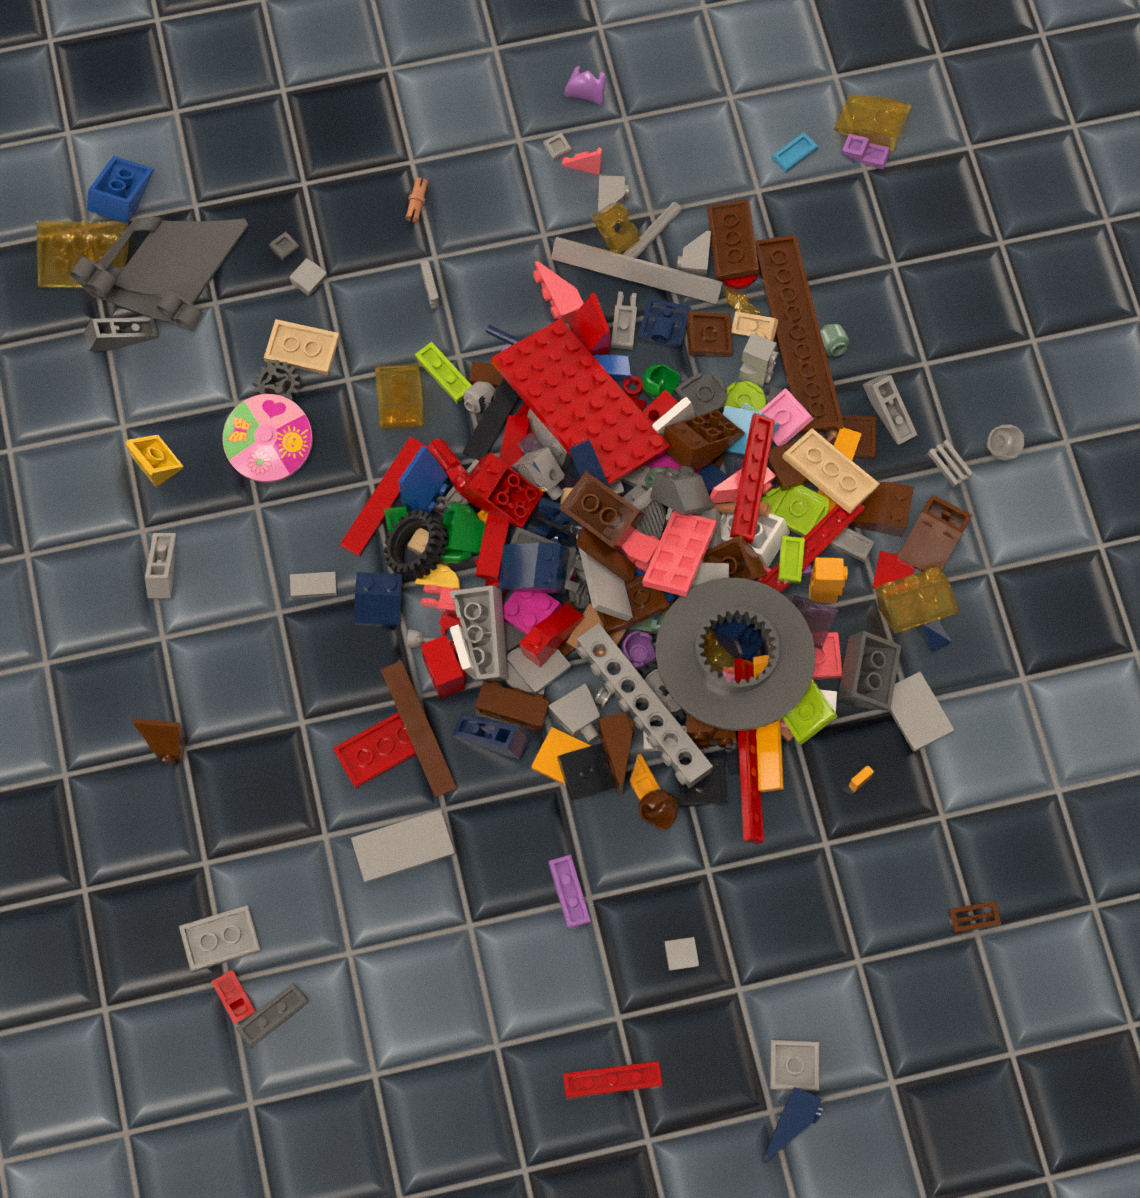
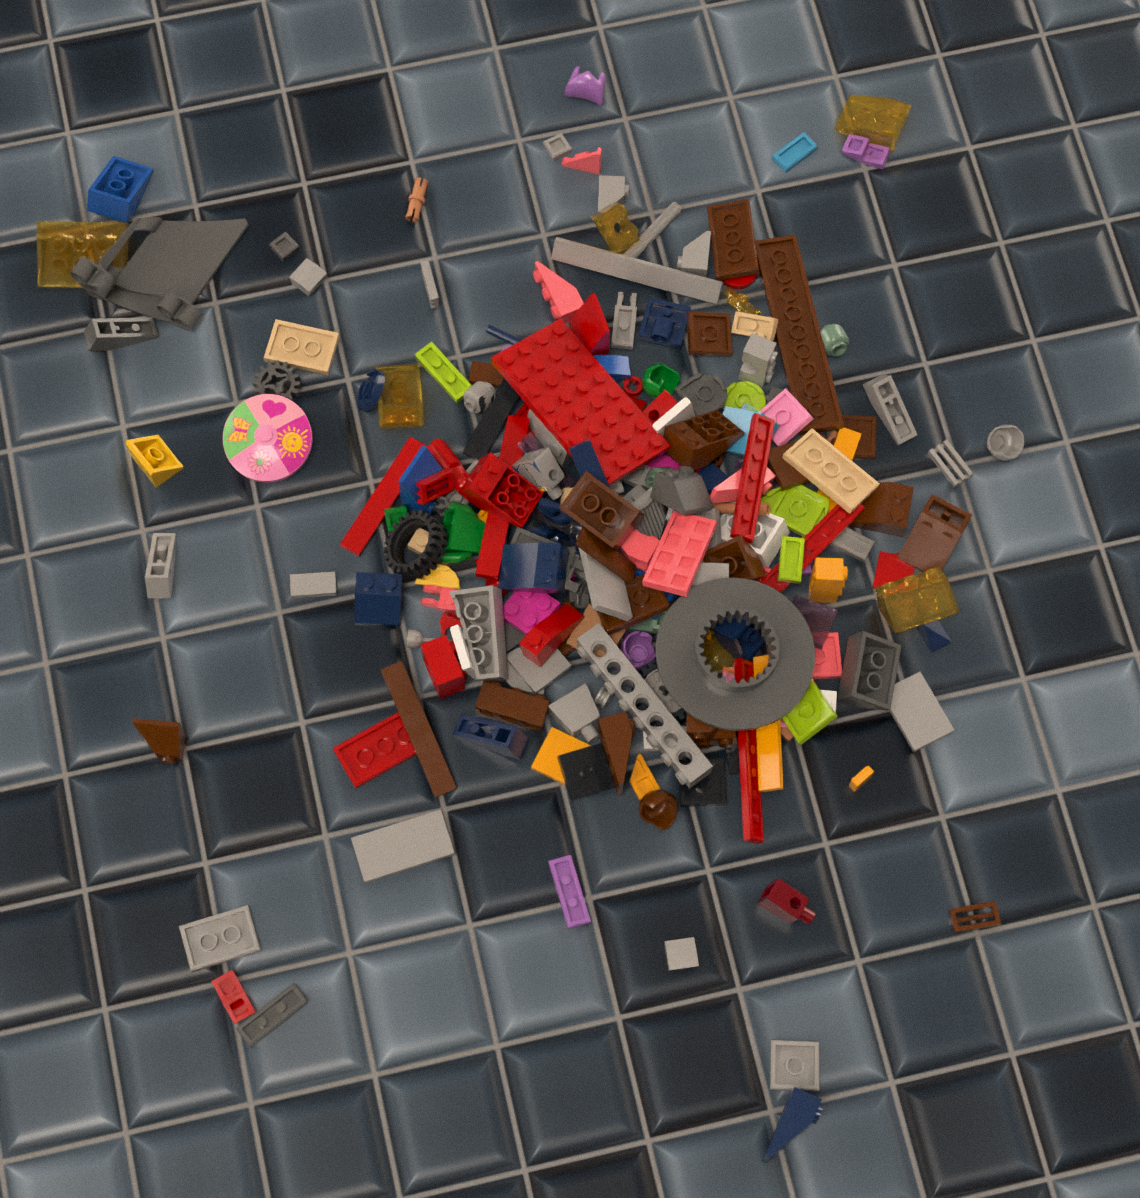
(370, 390): none -> dark blue tile
(435, 482): none -> red tile
(612, 1080): red tile -> none
(778, 898): none -> dark red torso

